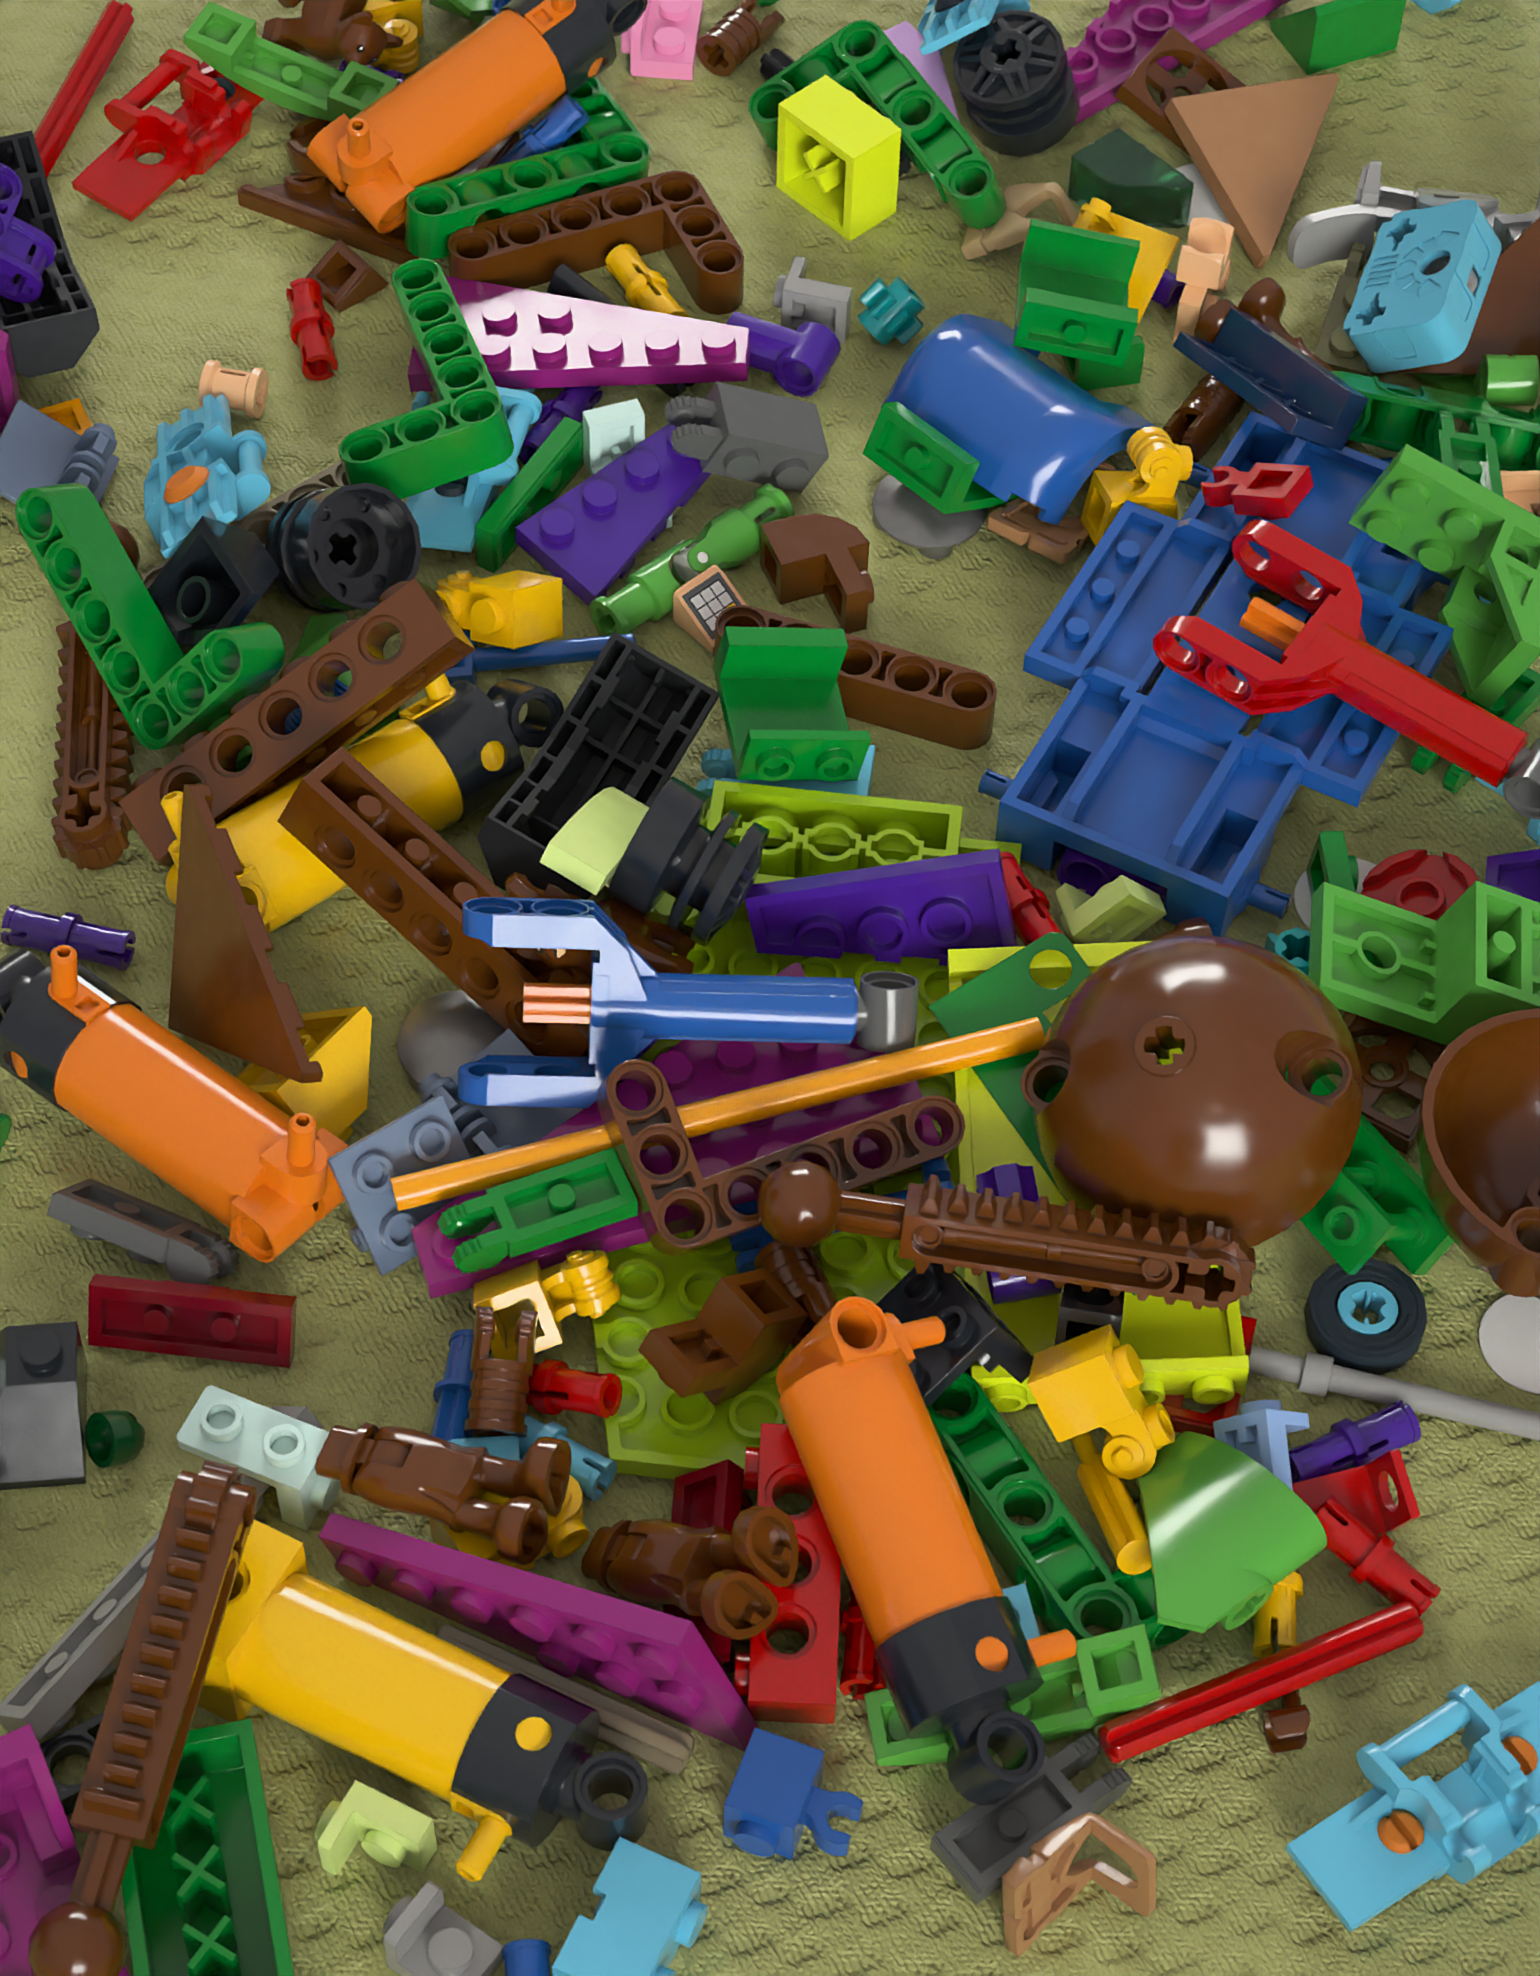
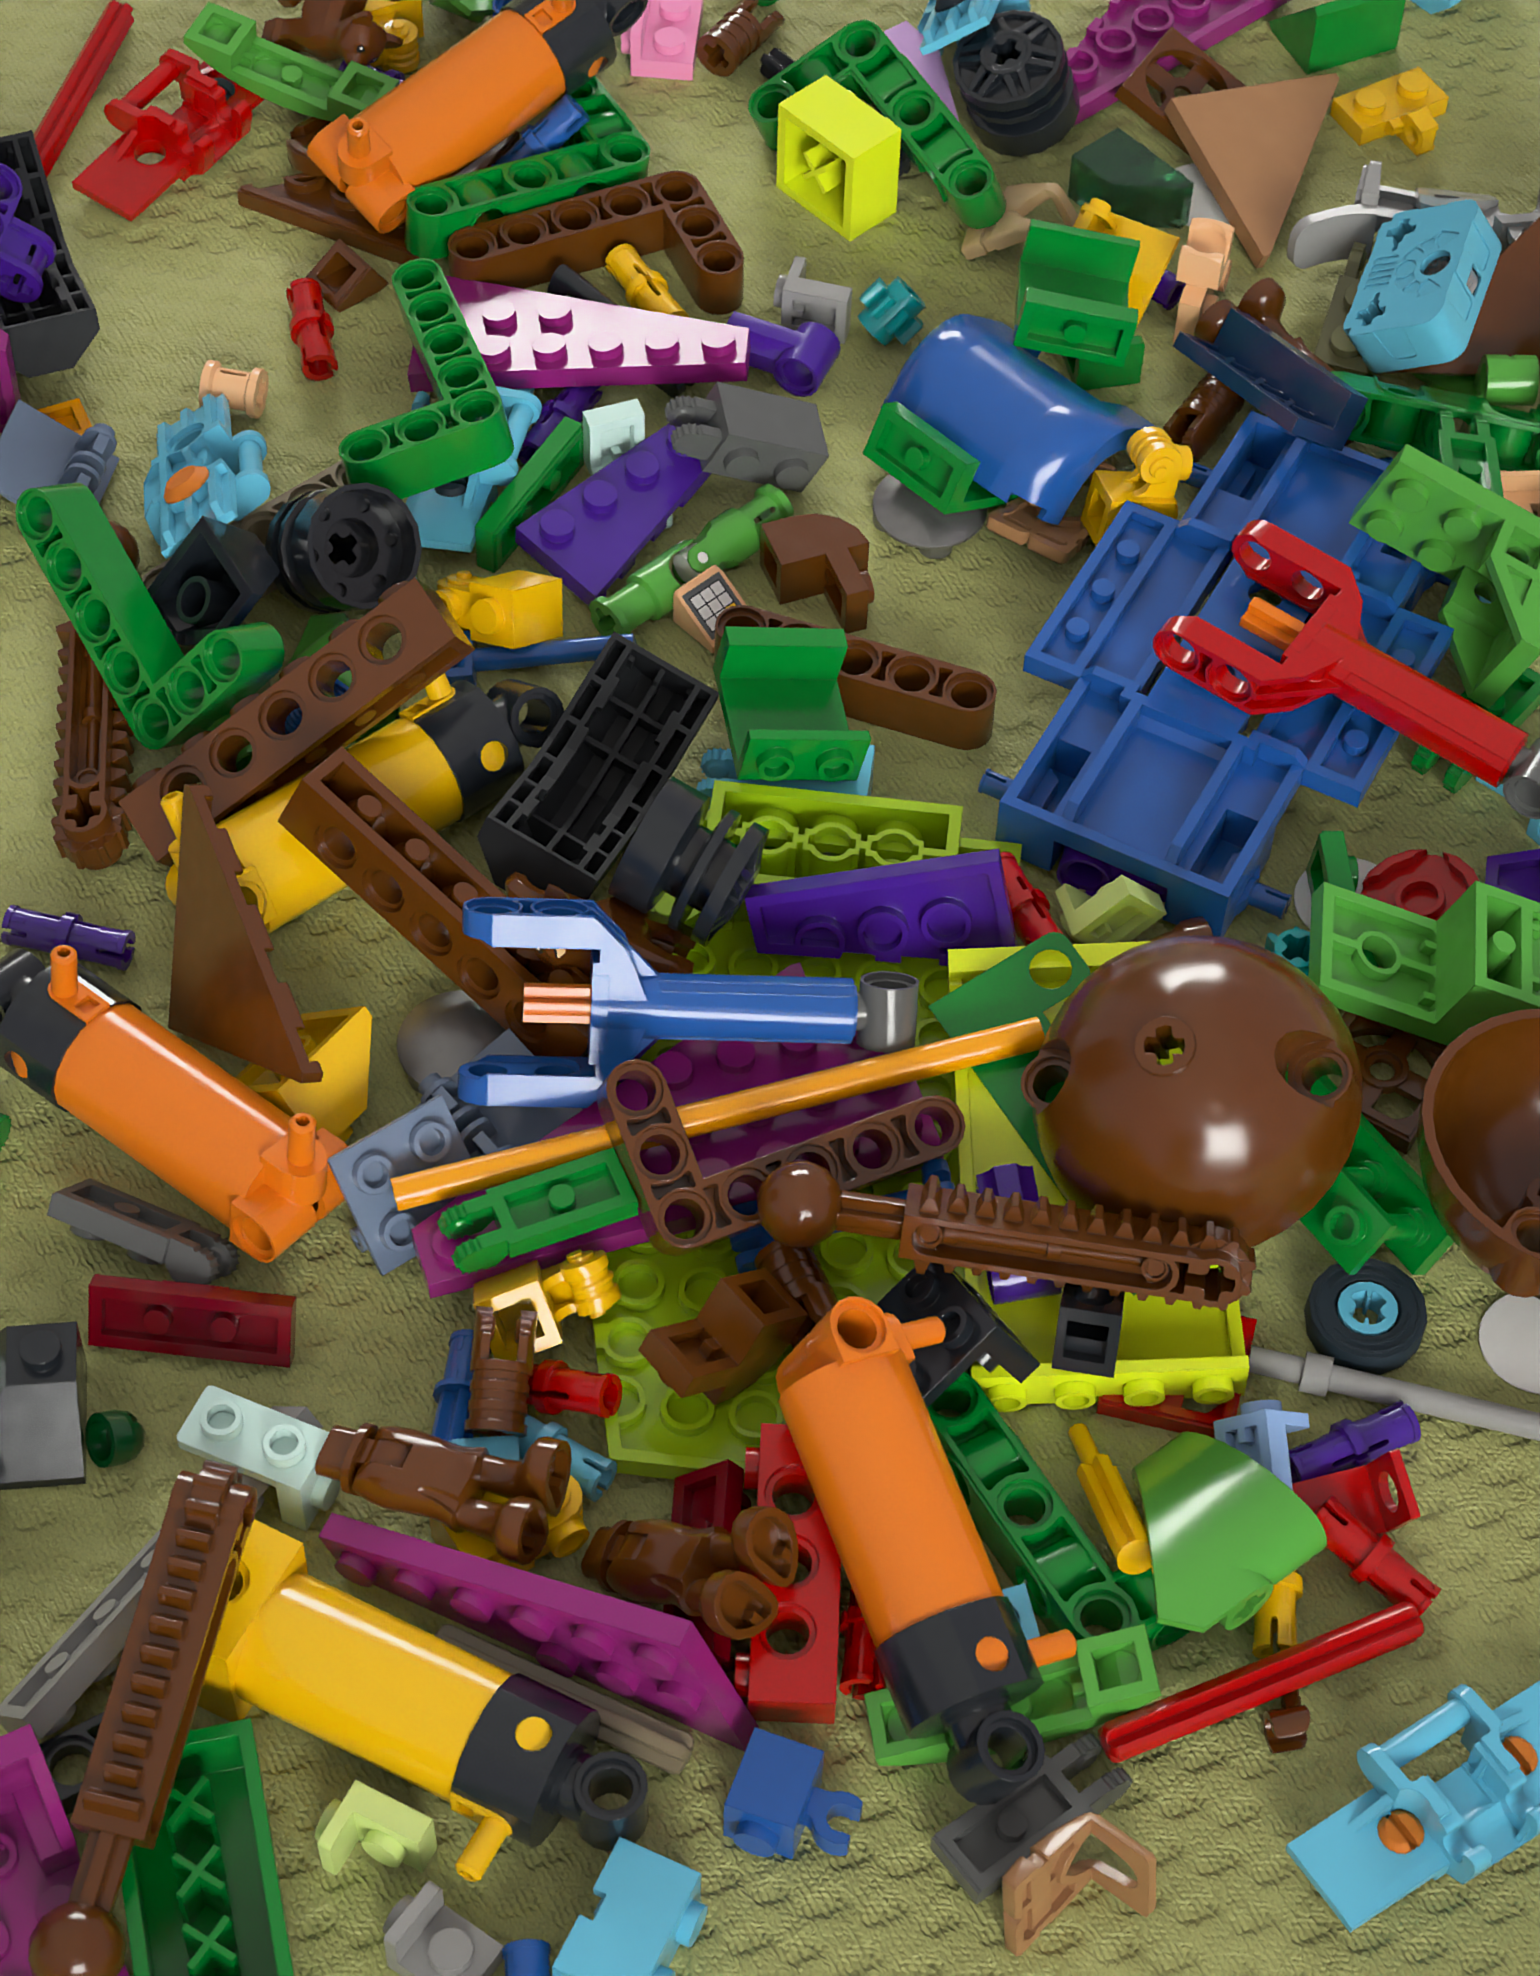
(595, 839): yellowish green slope -> none
(1097, 1385): yellow brick -> none
(1264, 491): red plate -> none
(1393, 106): none -> yellow hinge

